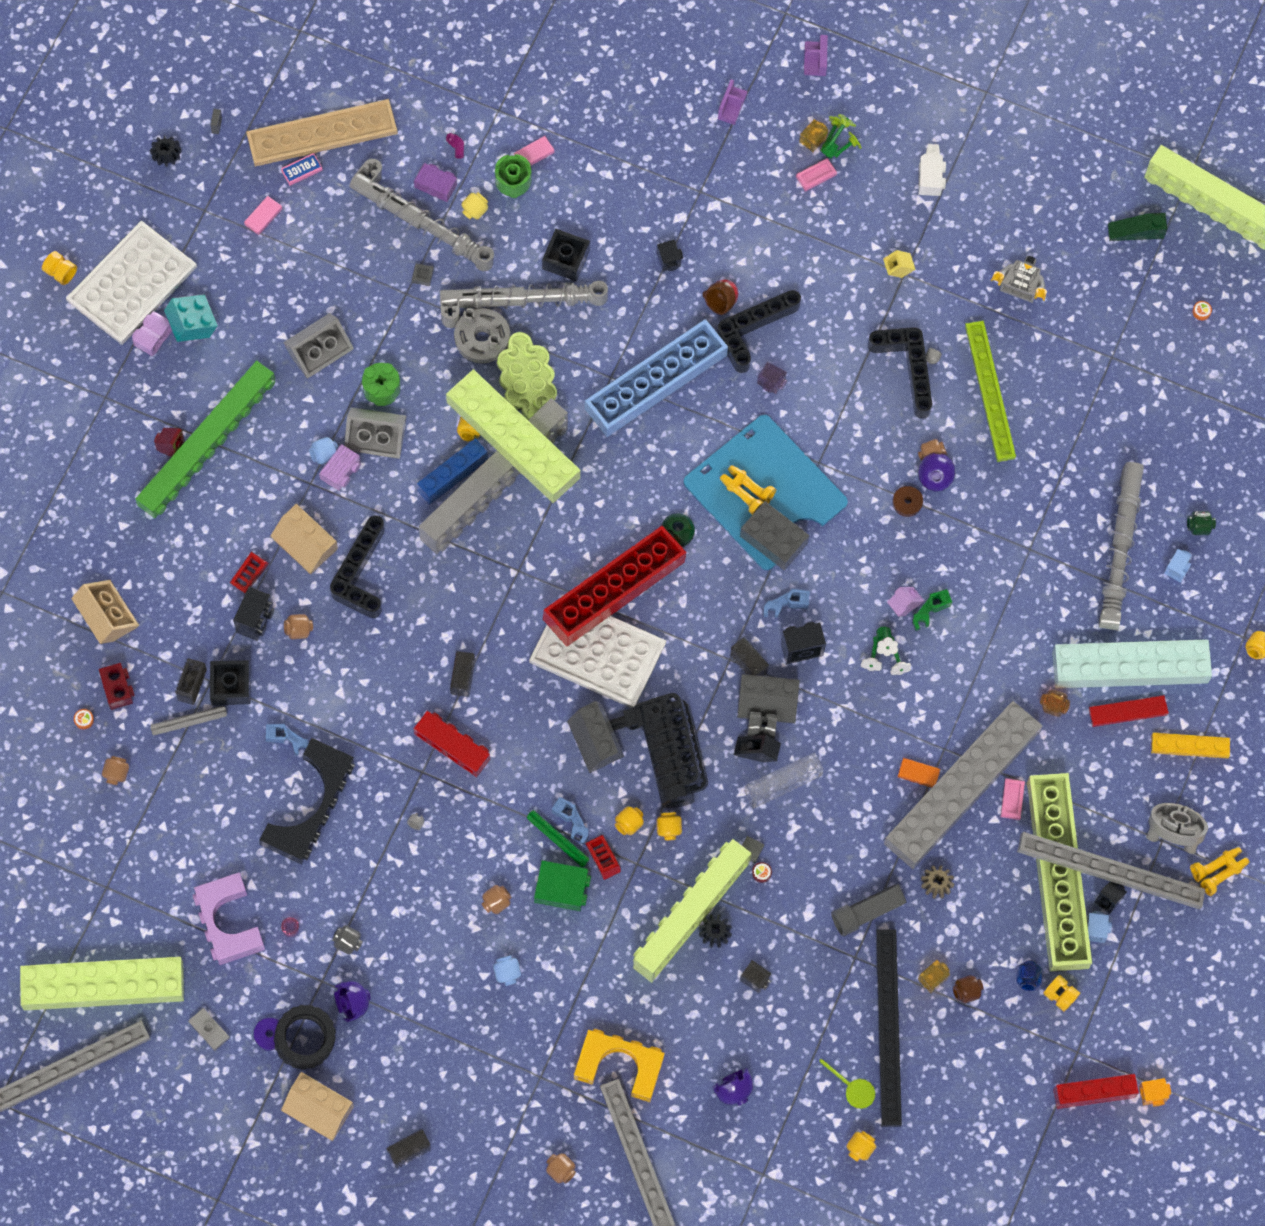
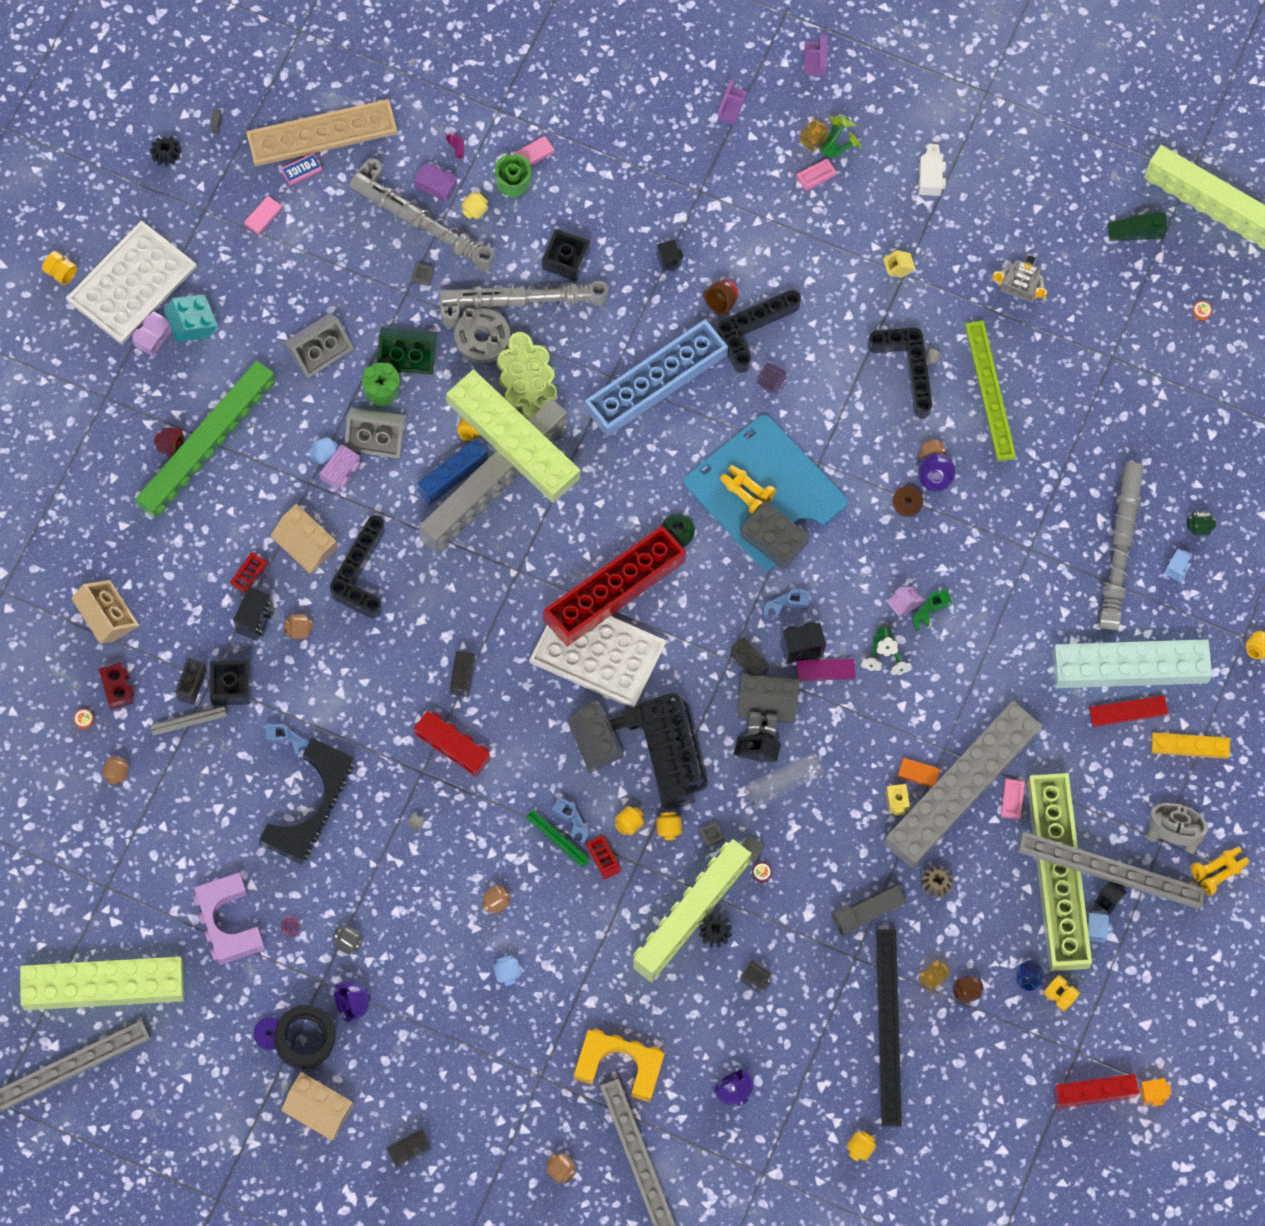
(209, 1029): light grey plate -> none
(408, 349): none -> dark green slope
(562, 886): green brick -> none
(711, 834): none -> dark grey tile
(825, 669): none -> magenta tile
(858, 1093): lime piece -> none
(897, 799): none -> light yellow brick
(1055, 703): clear orange head -> none

